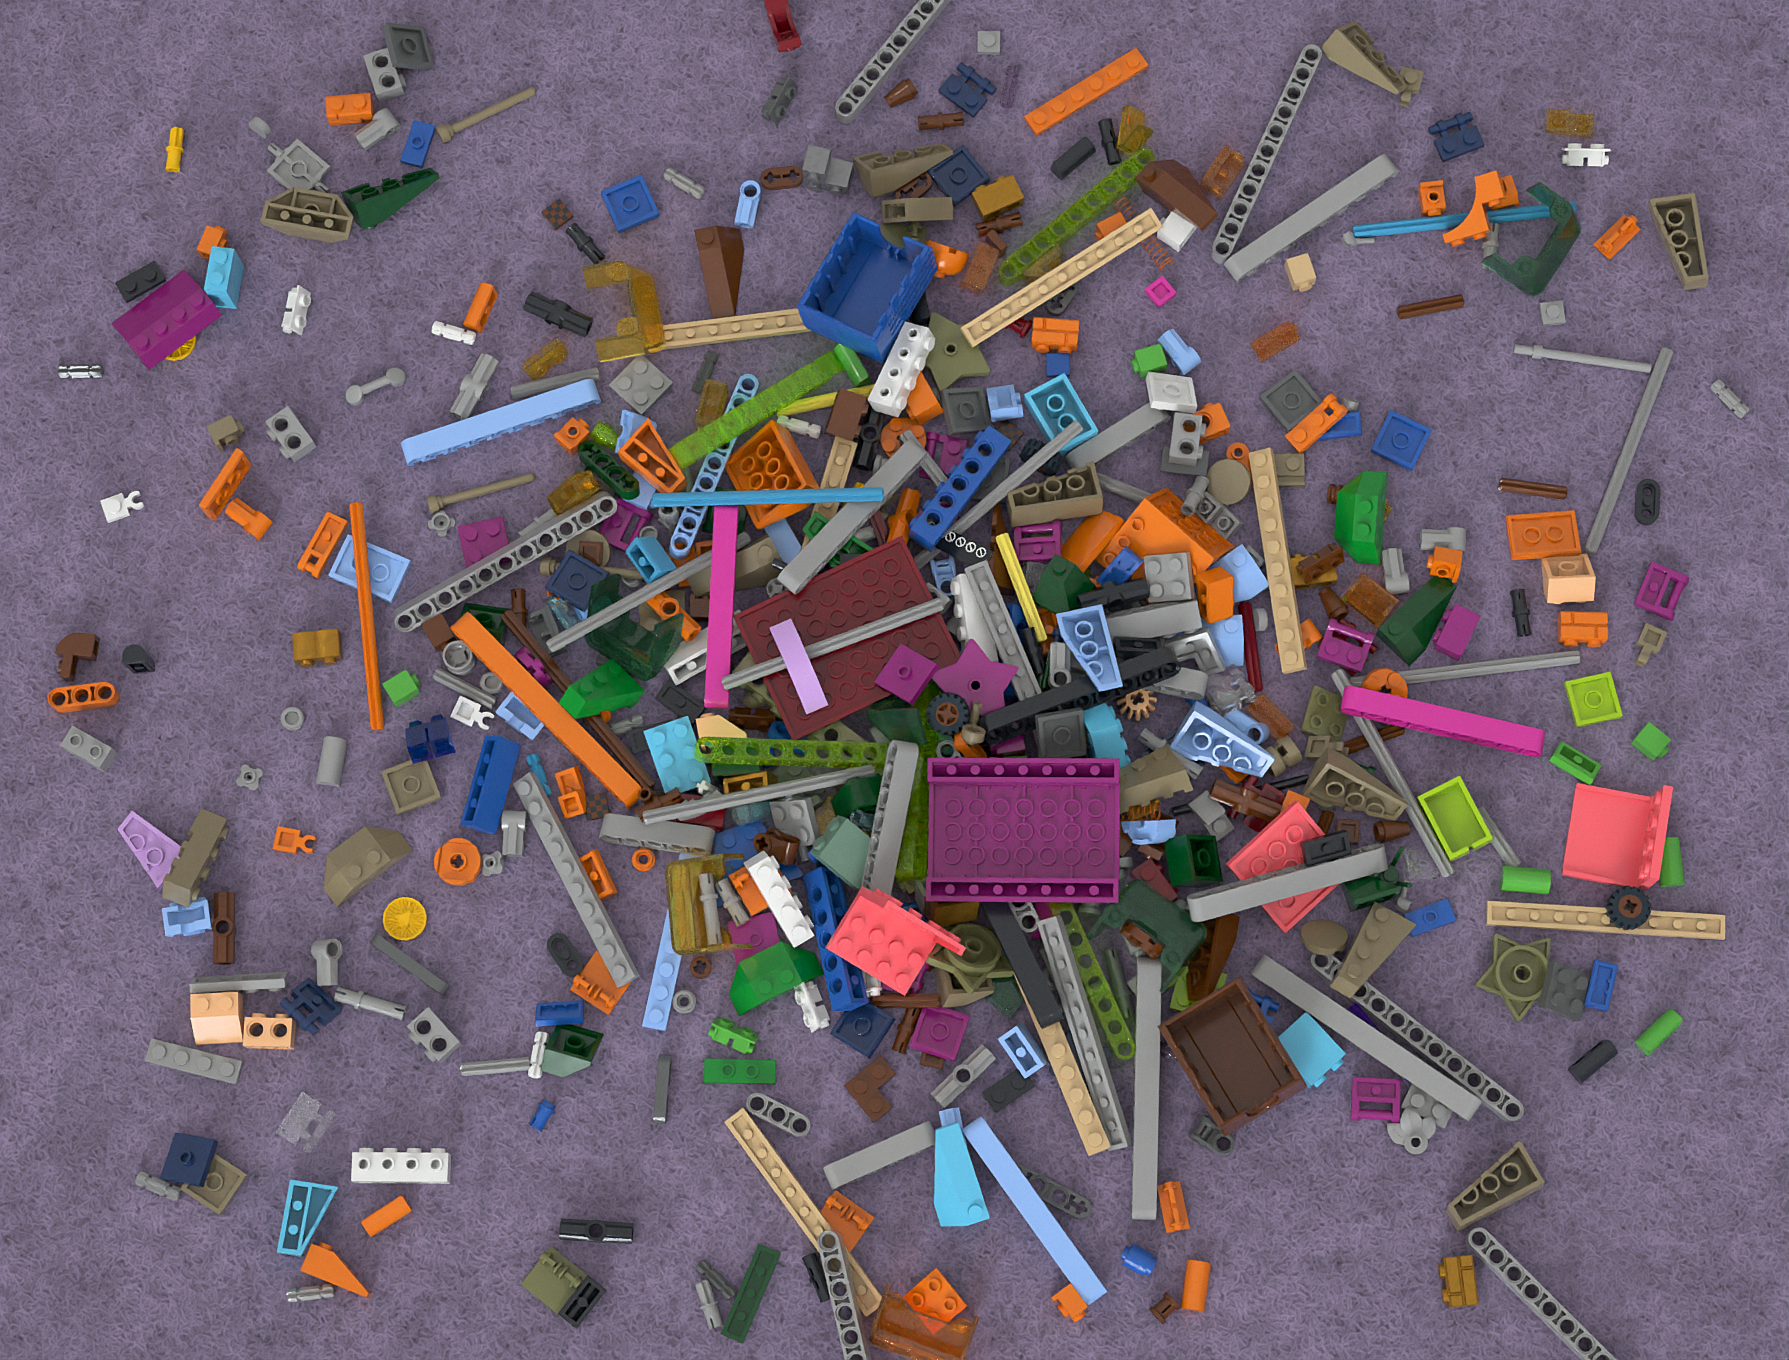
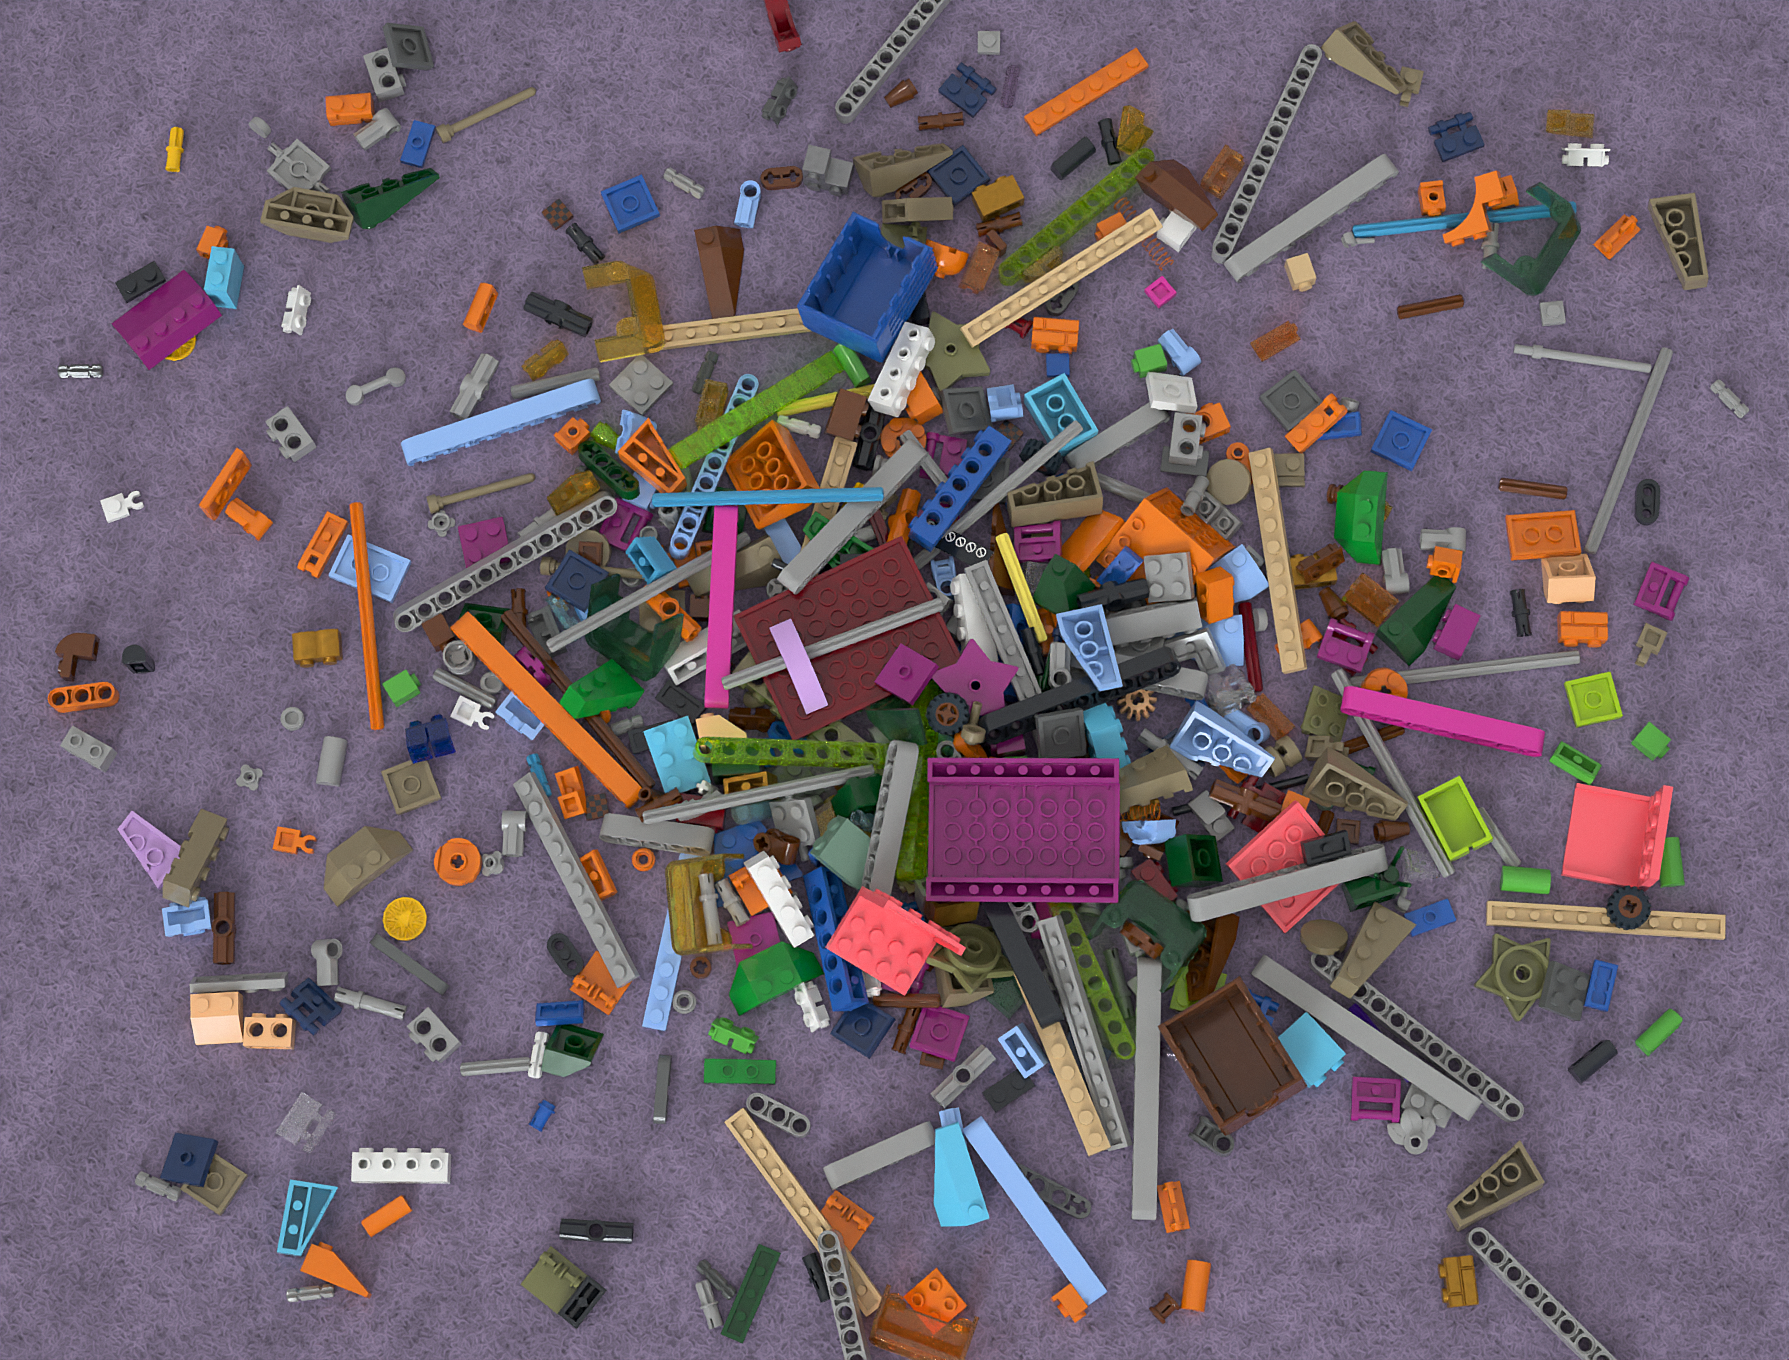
(194, 1061): light grey plate -> none
(226, 431): dark tan brick -> none
(454, 333): white axle -> none
(490, 784): blue brick -> none
(865, 1088): reddish brown plate -> none
(1133, 647): black plate -> none
(1138, 1260): blue brick -> none

